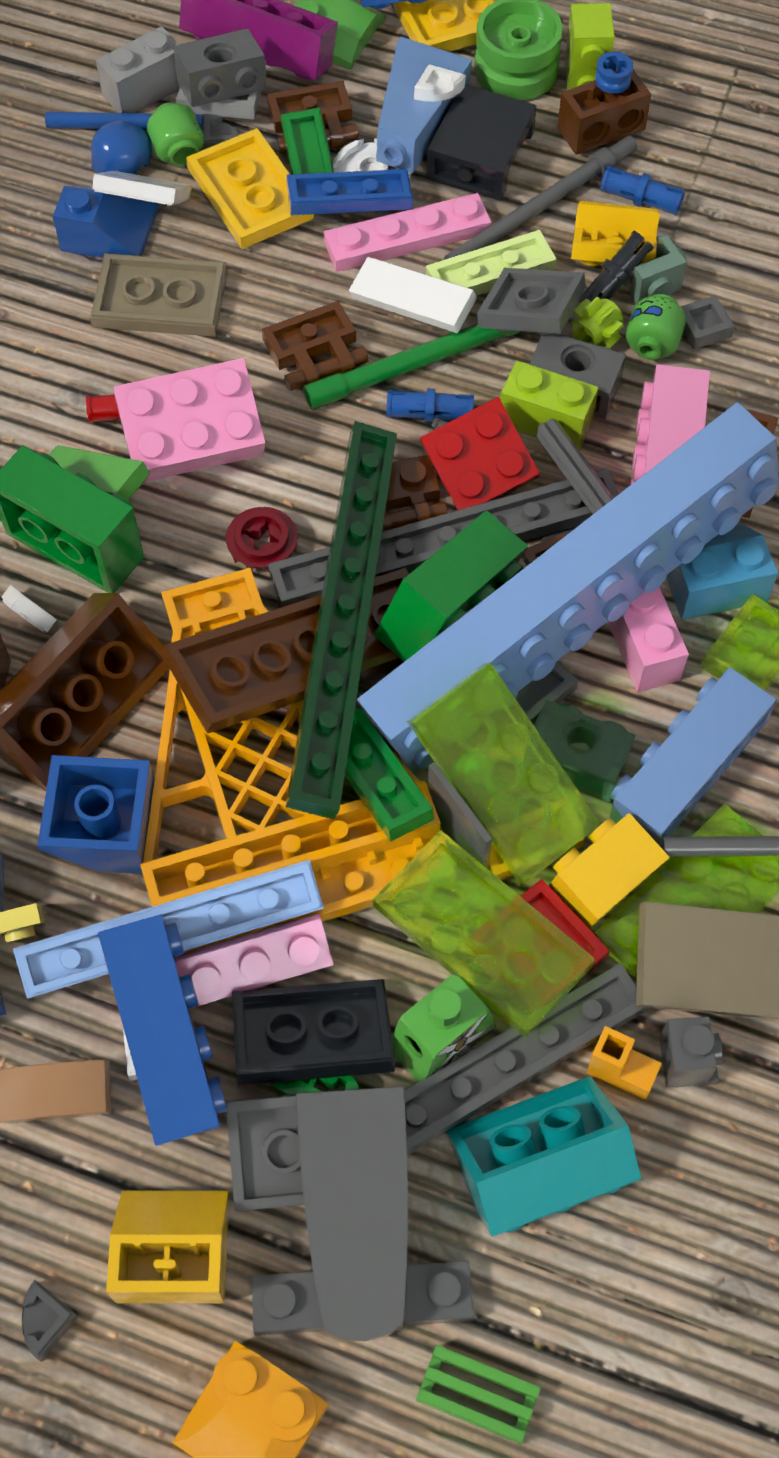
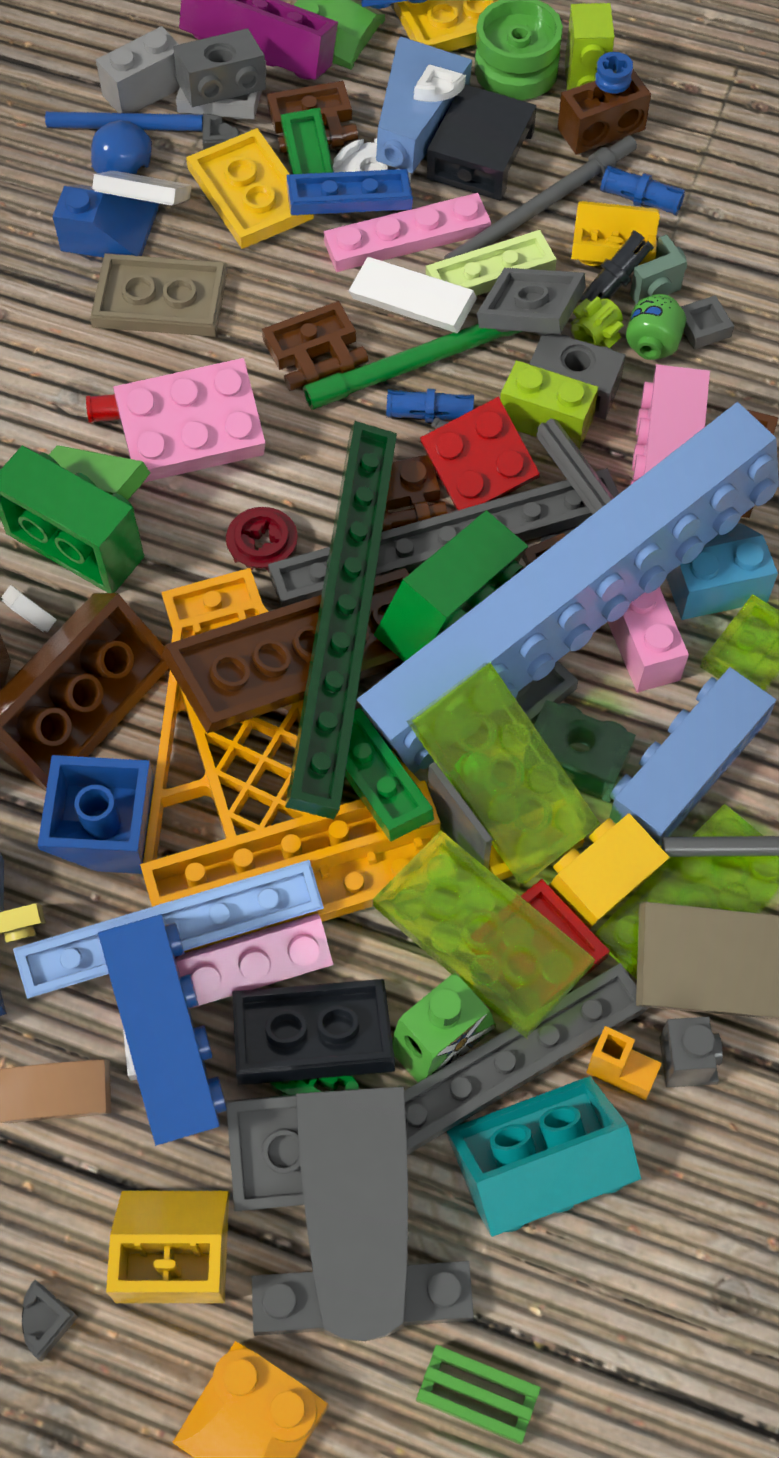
(175, 133): bright green head -> none

